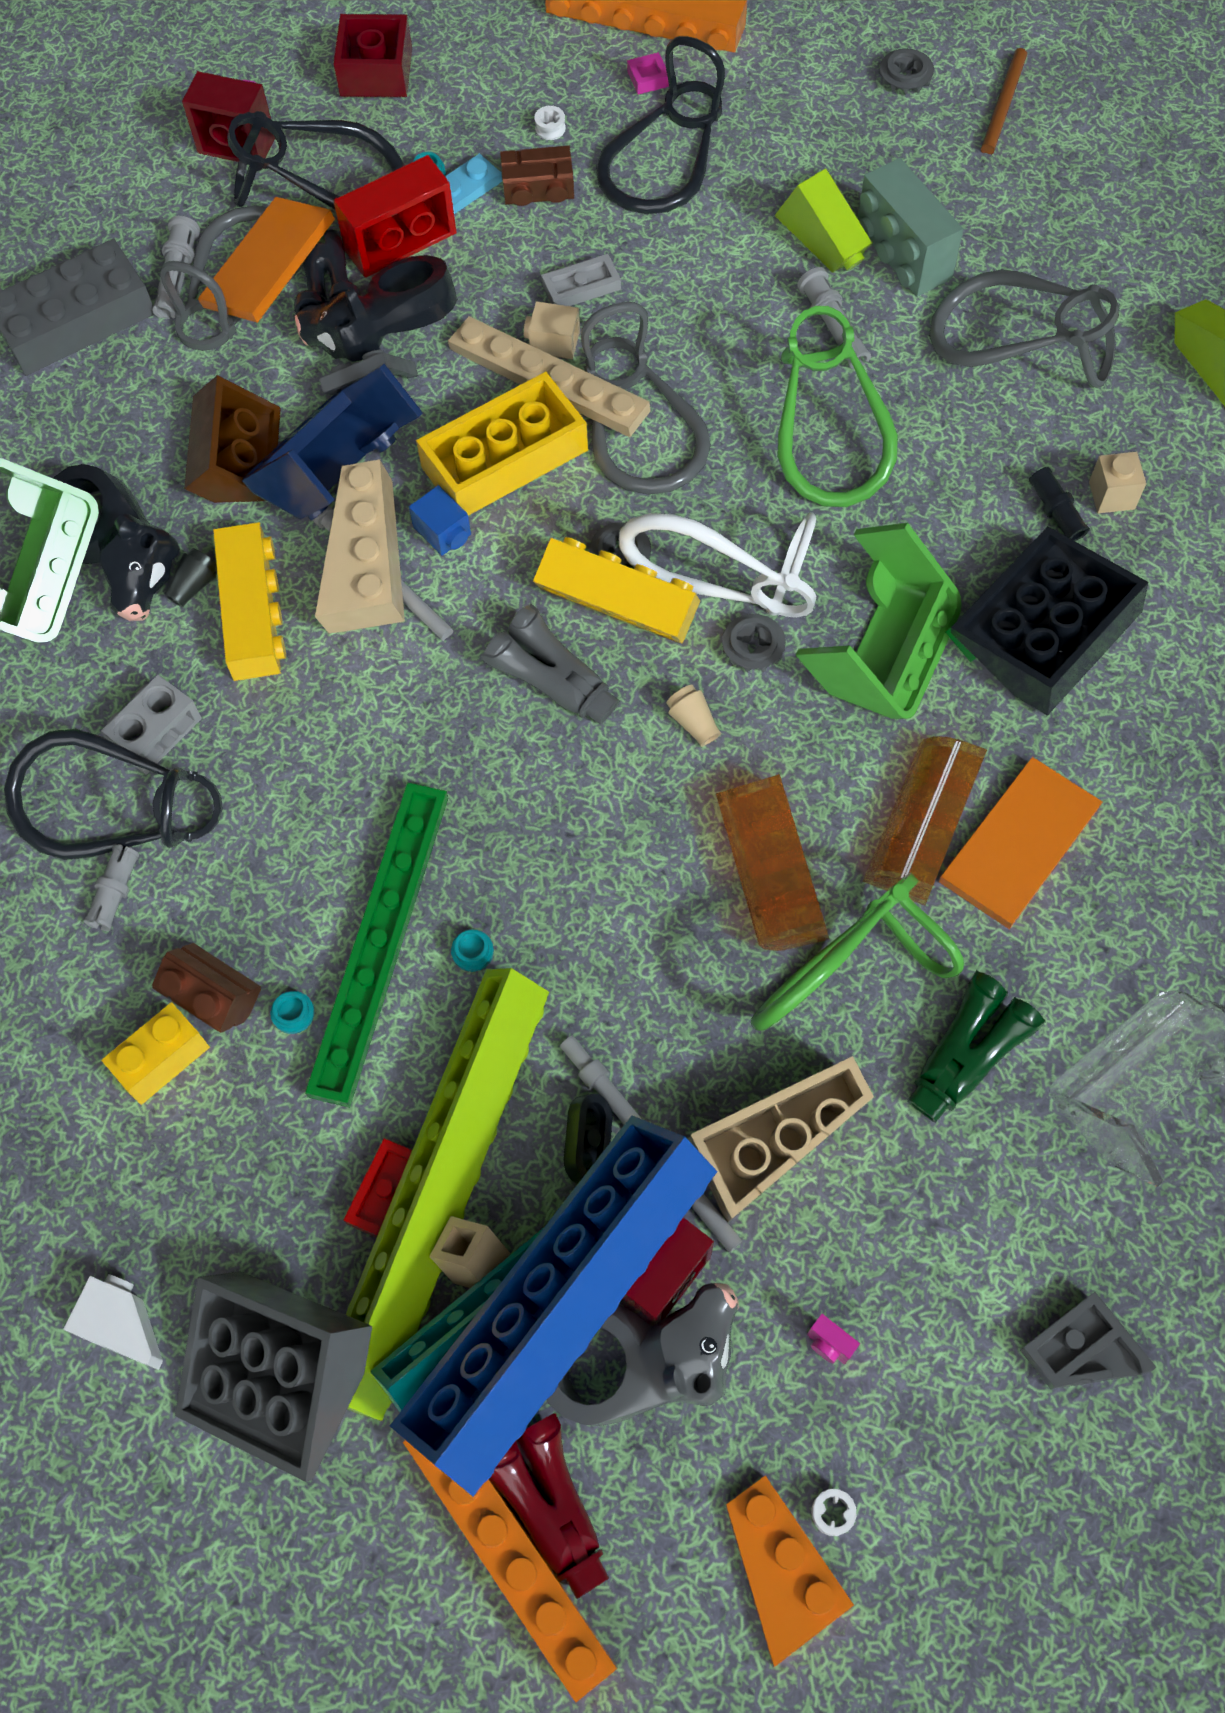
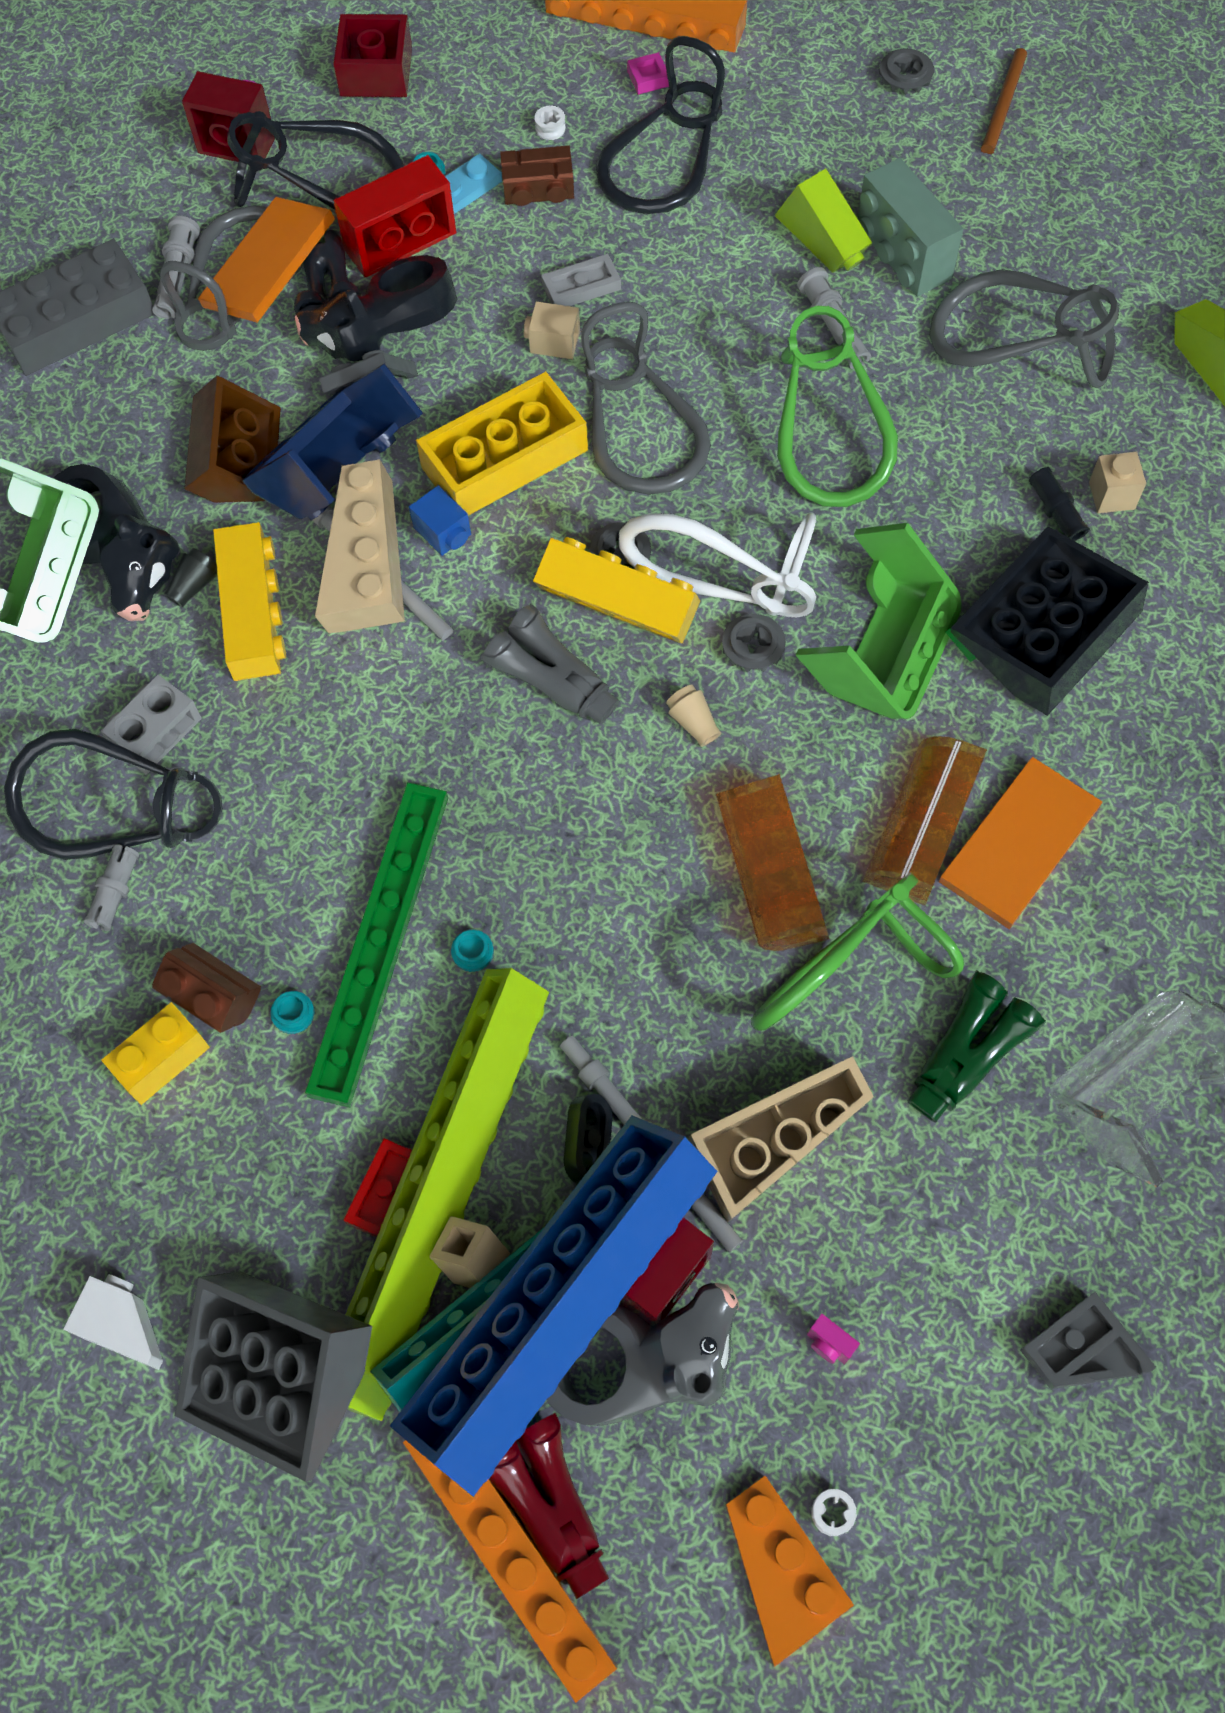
(522, 362): tan plate -> none

